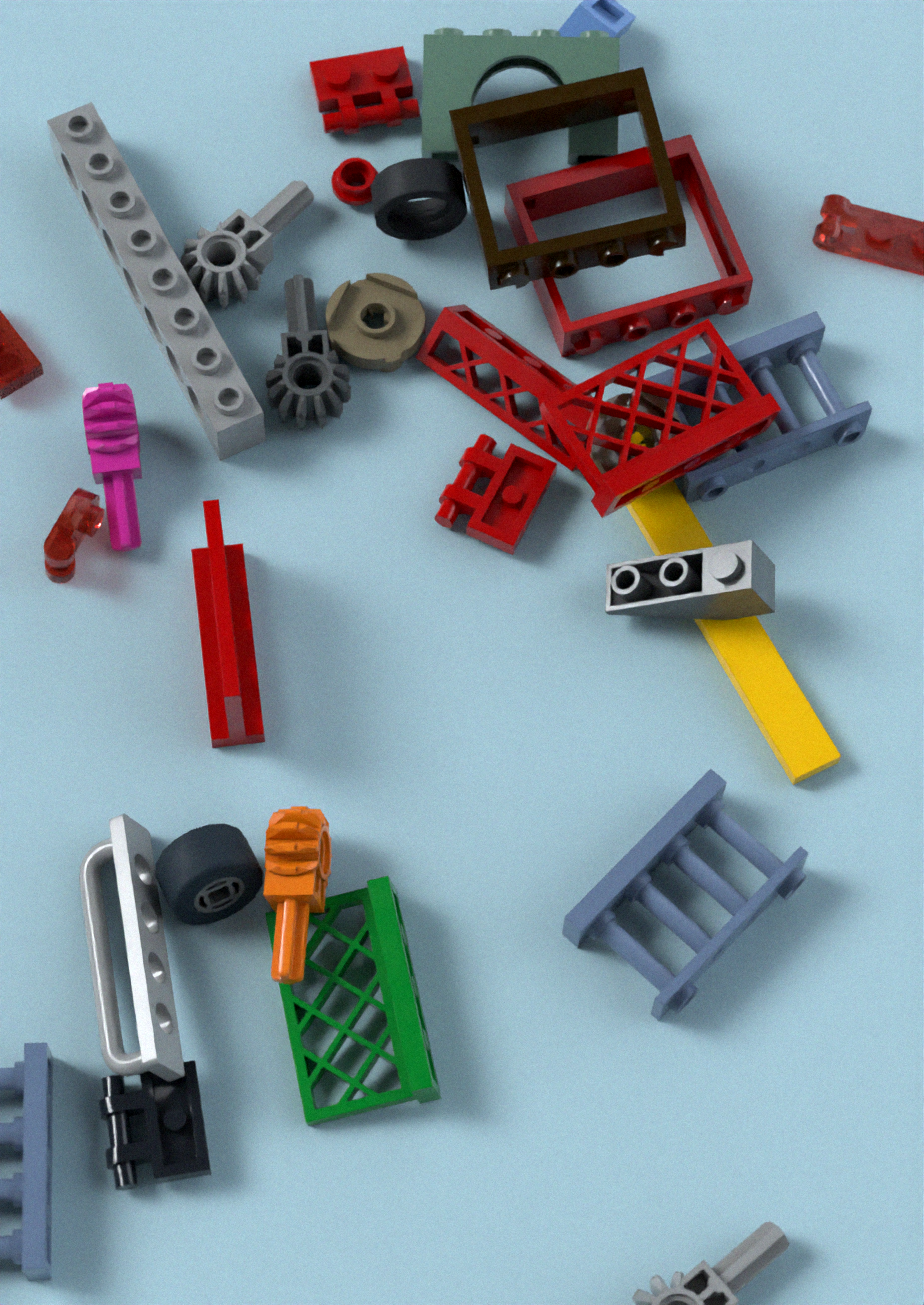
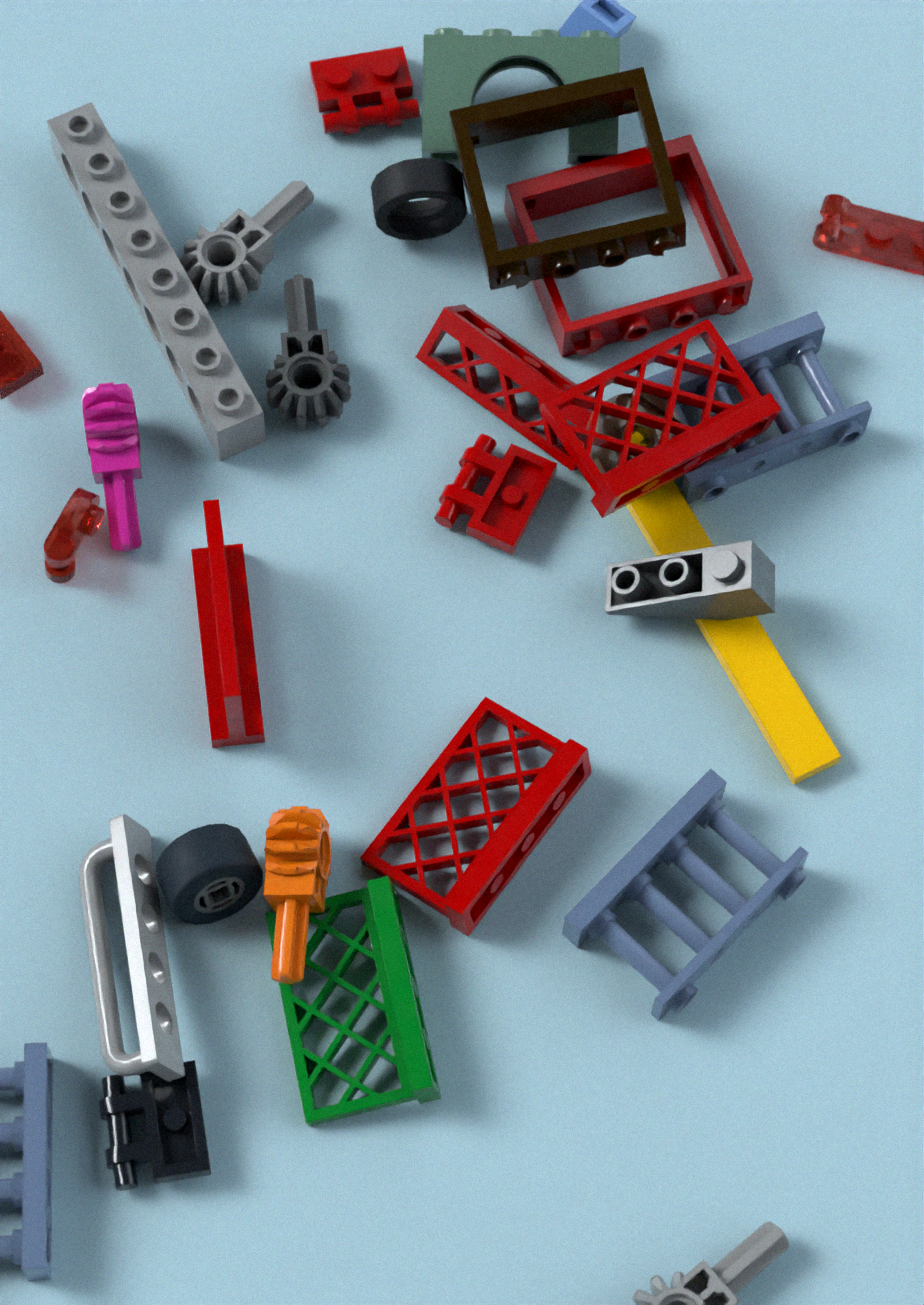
(353, 171): red plate -> none
(380, 347): dark tan plate -> none
(507, 846): none -> red fence

